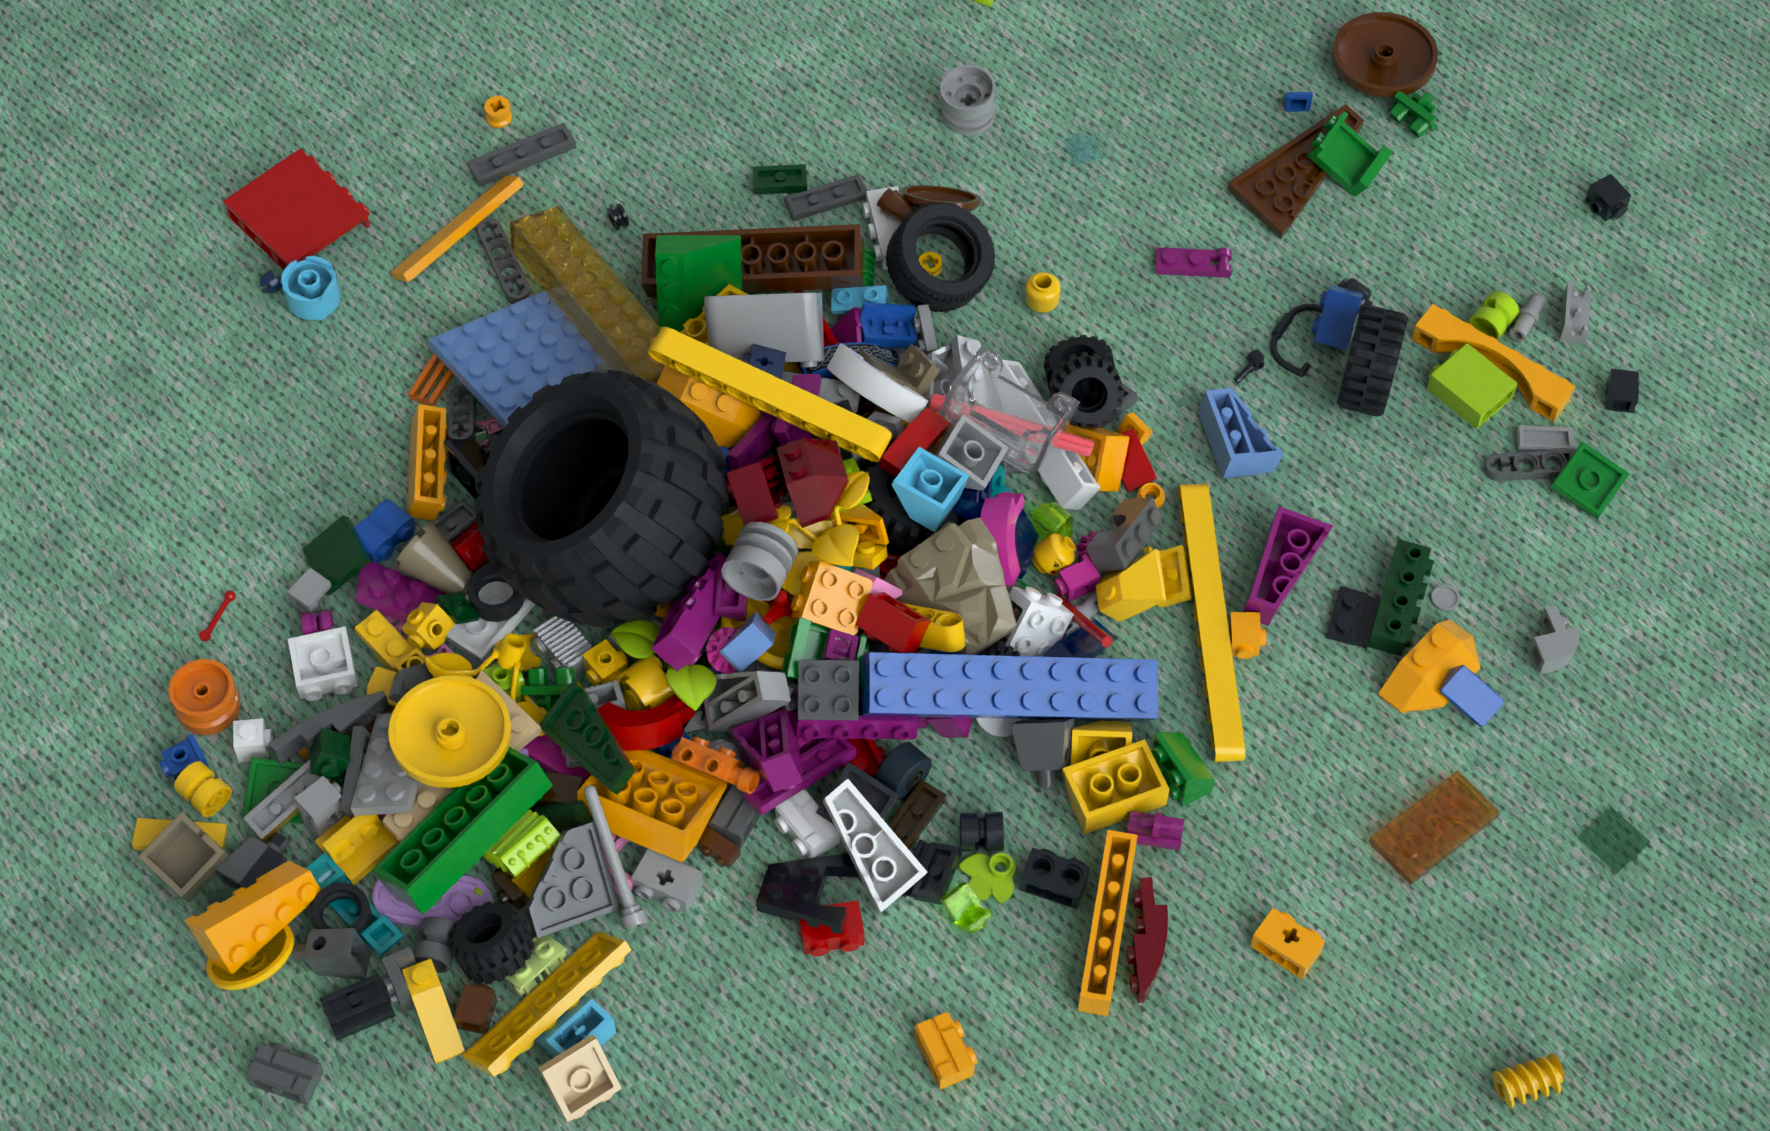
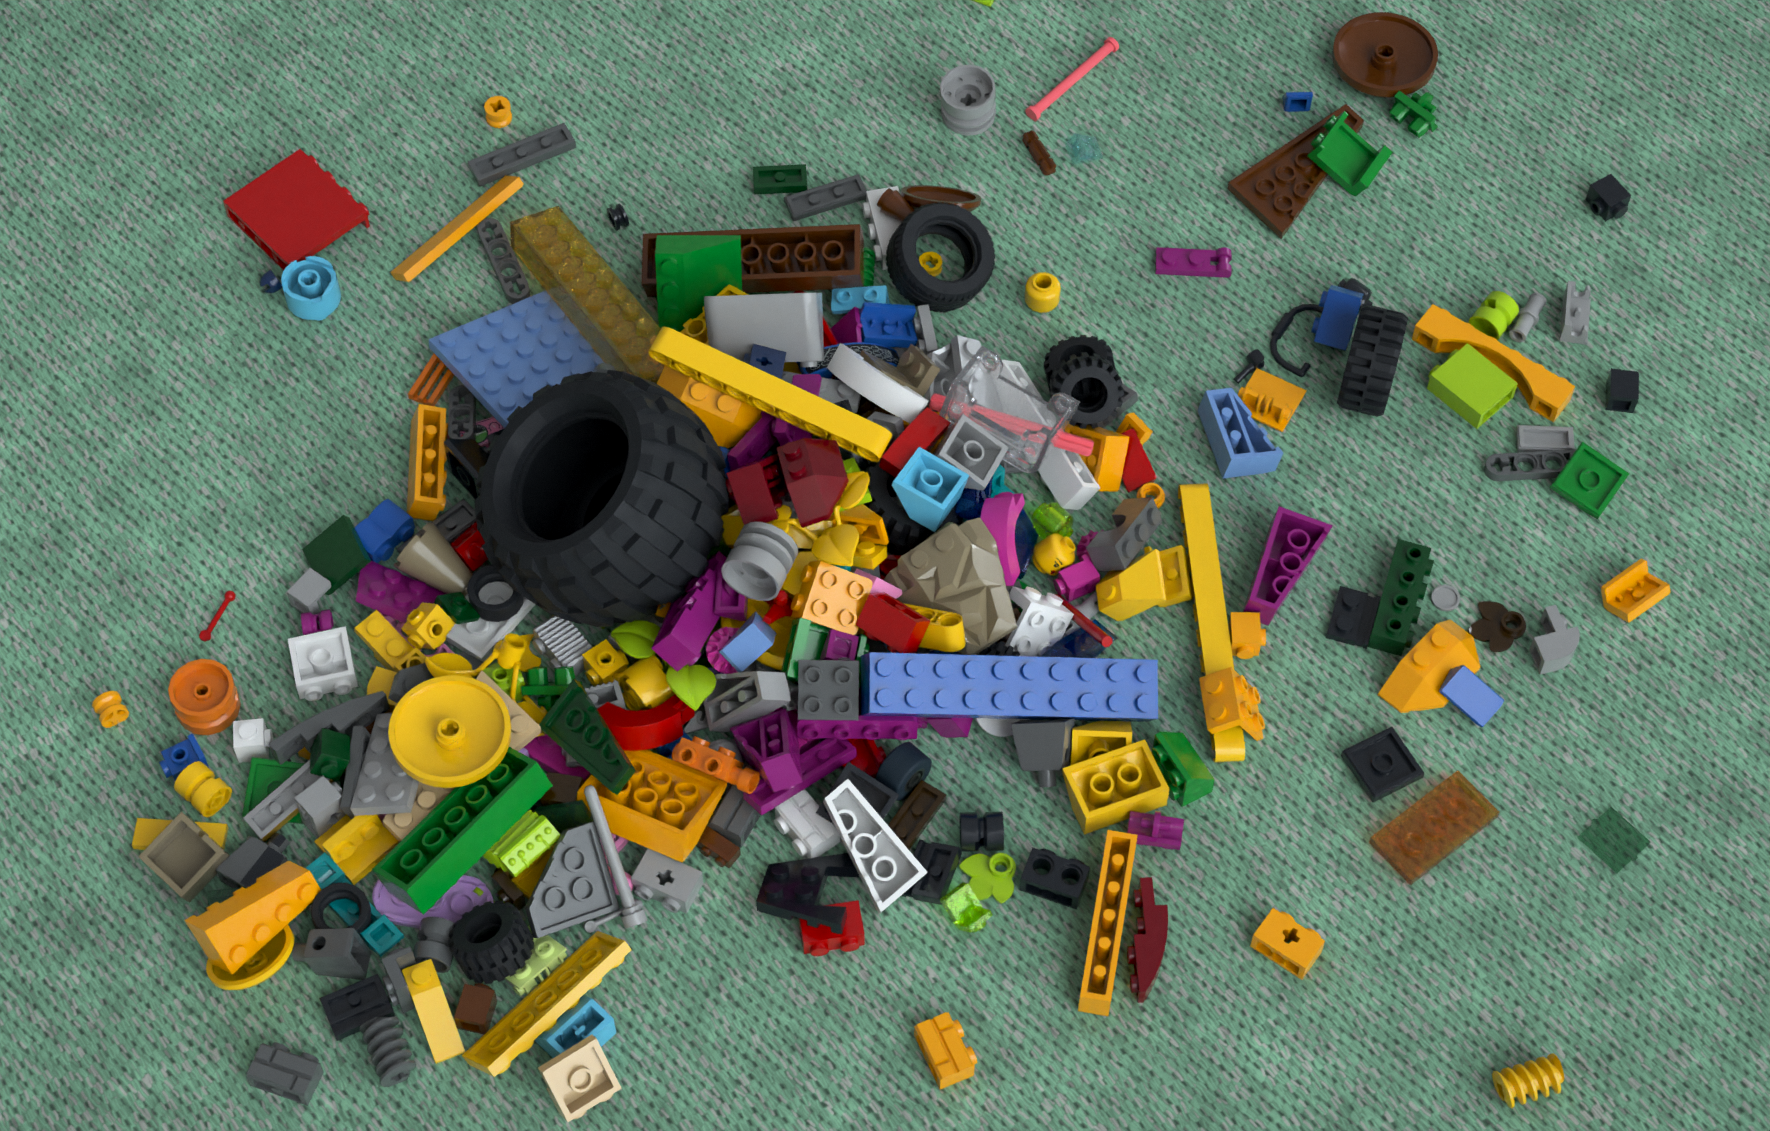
(110, 709): none -> light orange wheel
(387, 1050): none -> dark grey piece
(590, 925): none -> light grey hinge
(1034, 112): none -> coral bar
(1039, 152): none -> reddish brown axle
(1230, 703): none -> light orange bracket
(1271, 399): none -> light orange hinge
(1382, 764): none -> black plate
(1493, 626): none -> dark brown plate
(1633, 591): none -> light orange bracket

